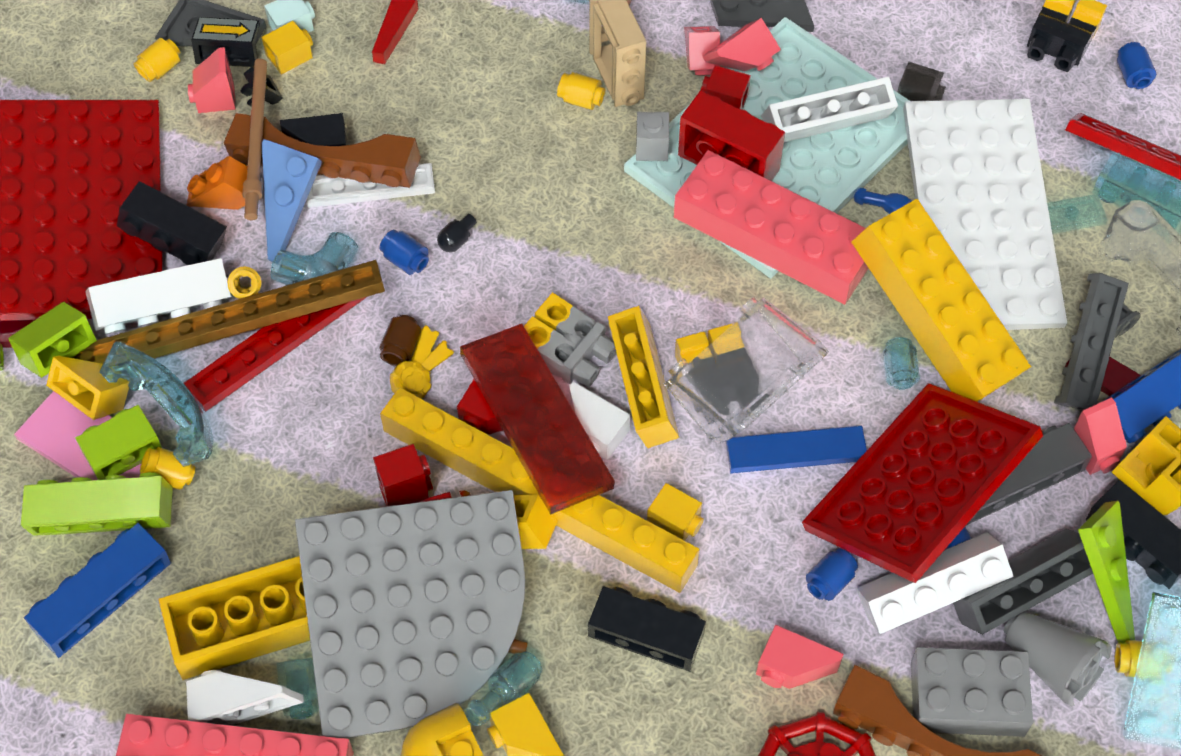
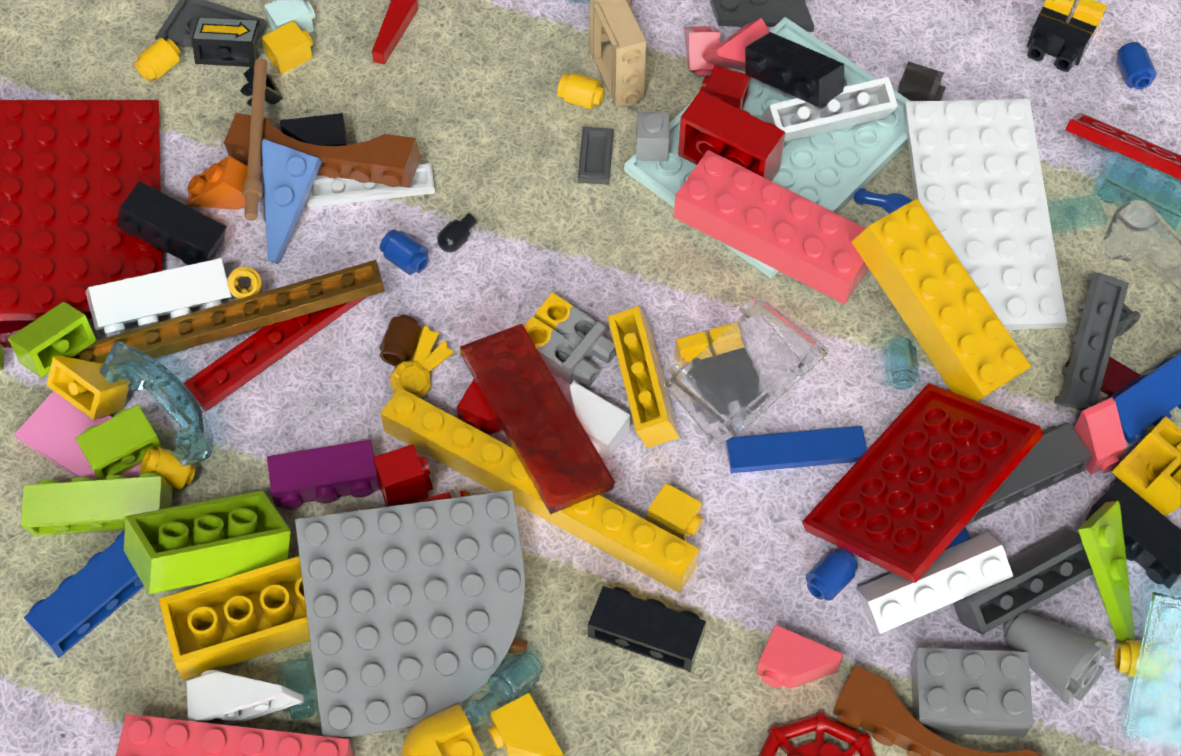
(205, 541): none -> lime brick
(213, 84): coral slope -> none
(322, 474): none -> magenta brick
(333, 256): clear light blue cylinder -> none
(533, 521): yellow brick -> none
(595, 155): none -> dark grey tile
(794, 69): none -> black brick

